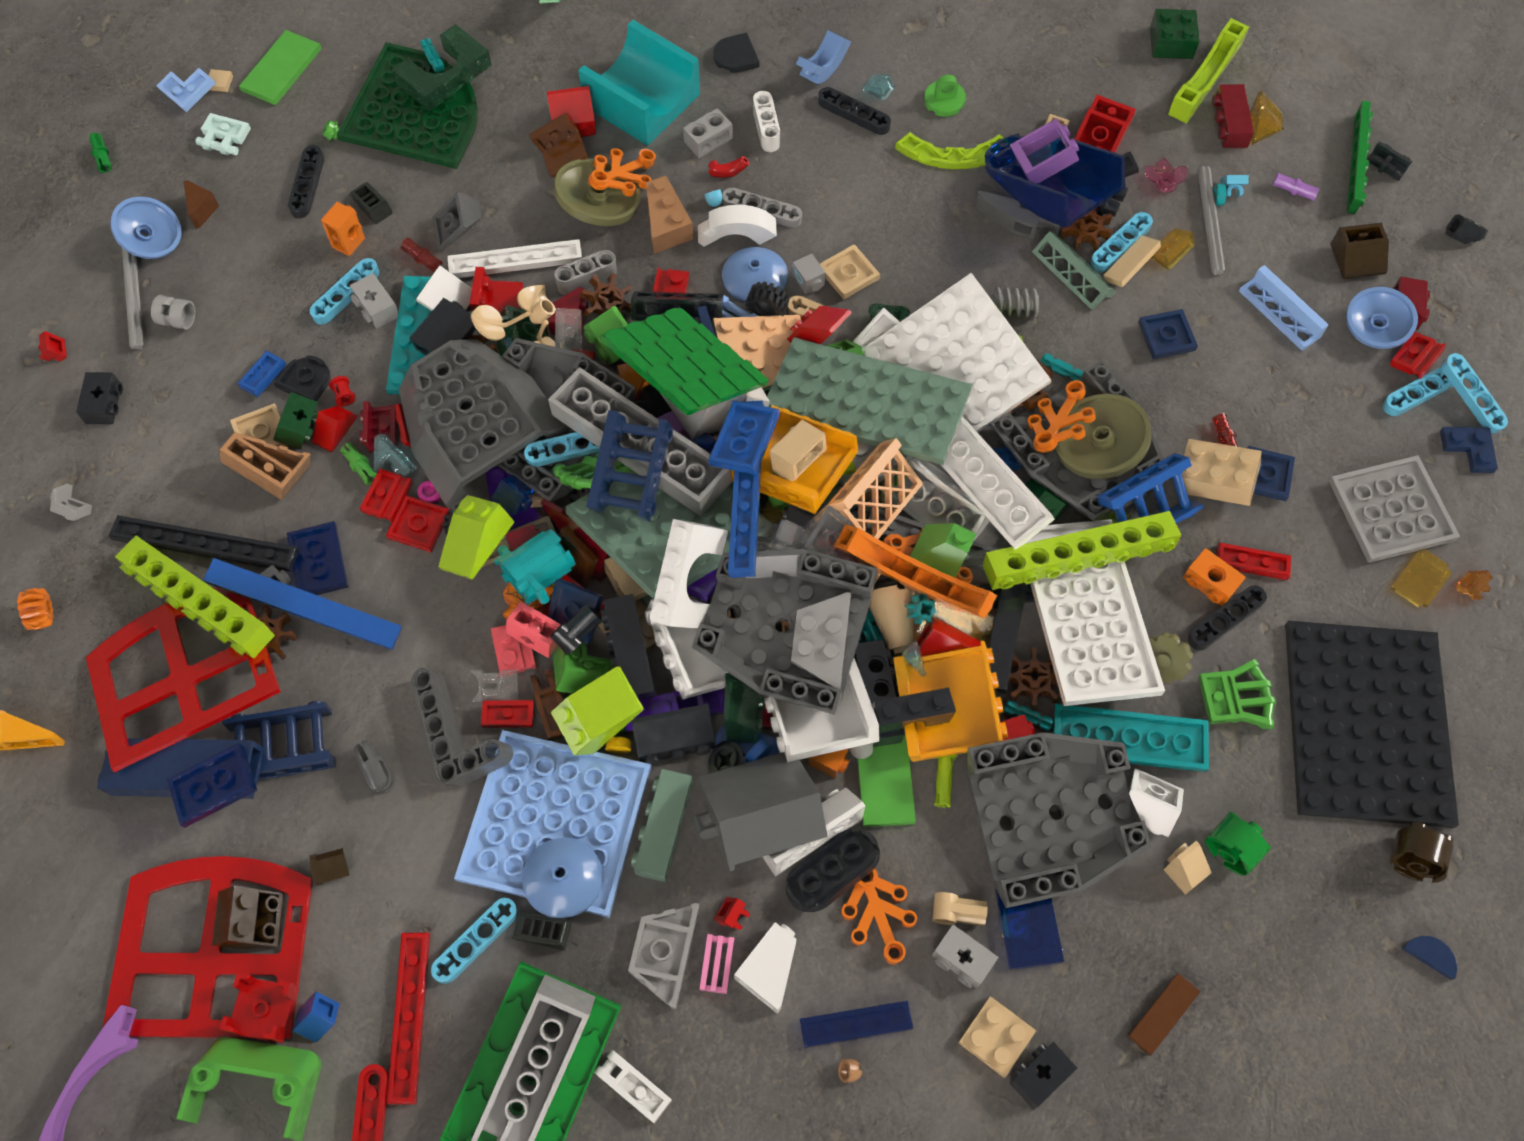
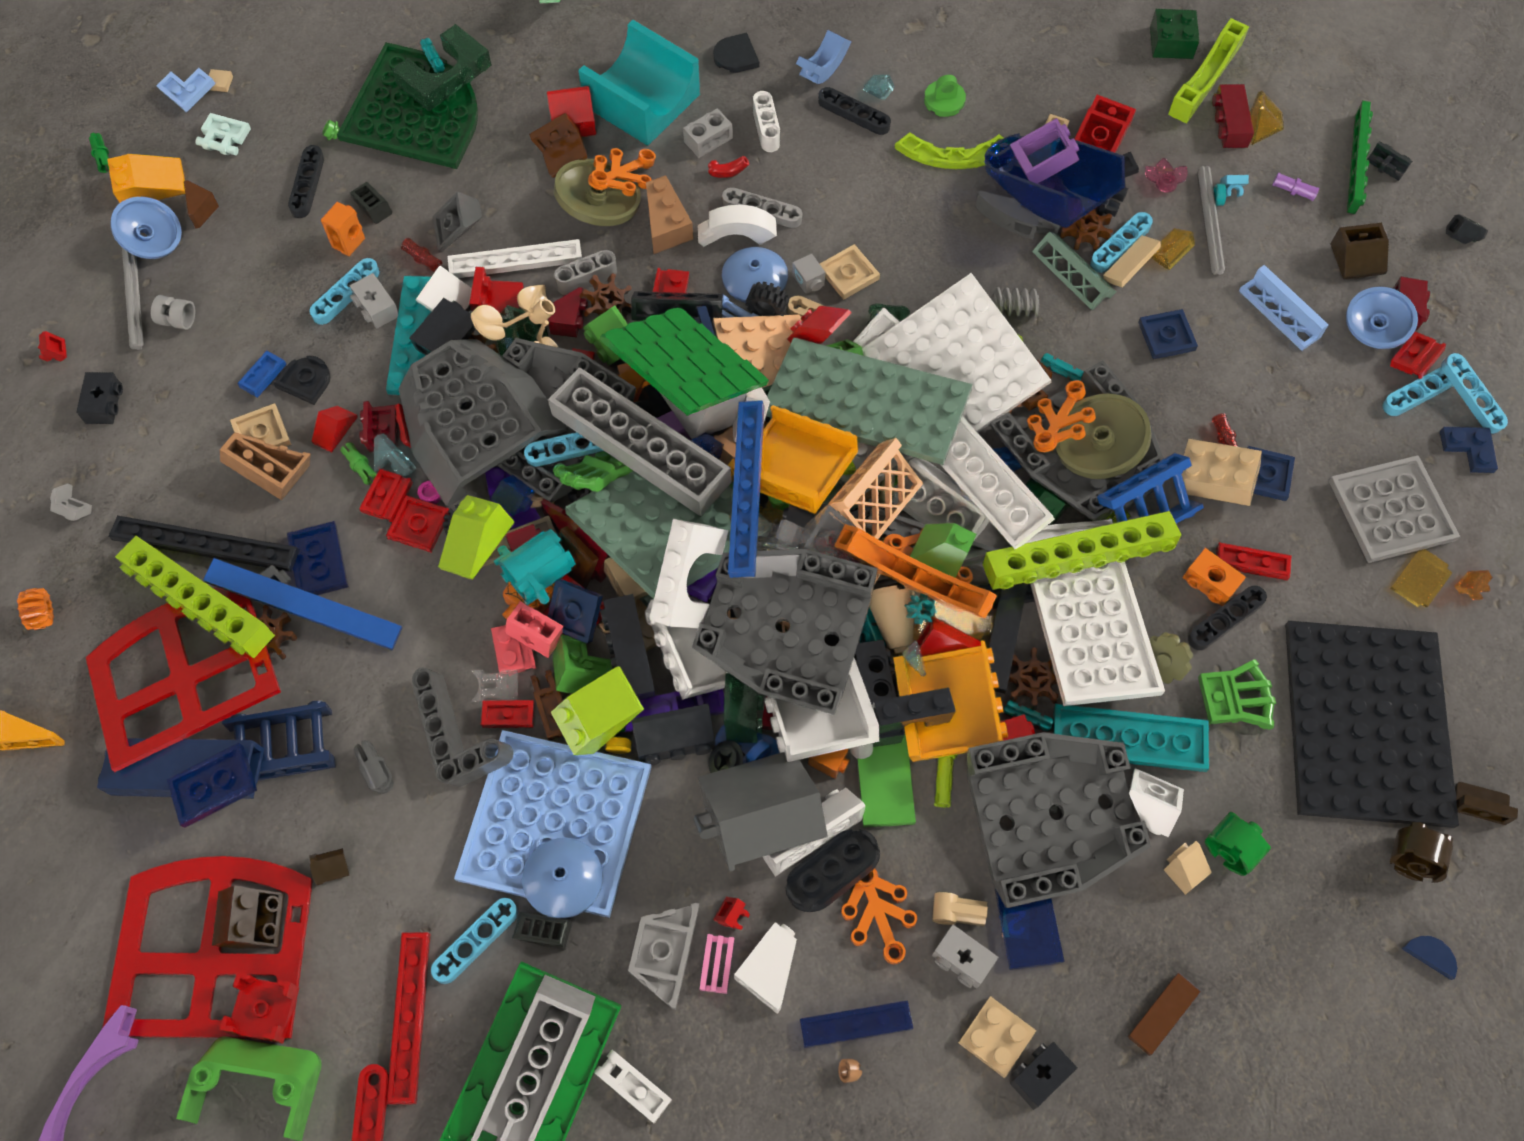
(146, 176): none -> light orange slope
(280, 67): bright green tile -> none
(295, 421): dark green brick -> none
(316, 1017): blue panel -> none
(342, 391): red bush -> none
(568, 329): clear slope -> none
(571, 633): black piece -> none
(611, 450): dark blue fence -> none
(663, 825): sand green brick -> none
(714, 198): medium azure hinge -> none
(744, 437): blue tile -> none
(797, 450): tan slope -> none
(821, 639): light grey wing -> none
(1484, 803): none -> dark brown panel

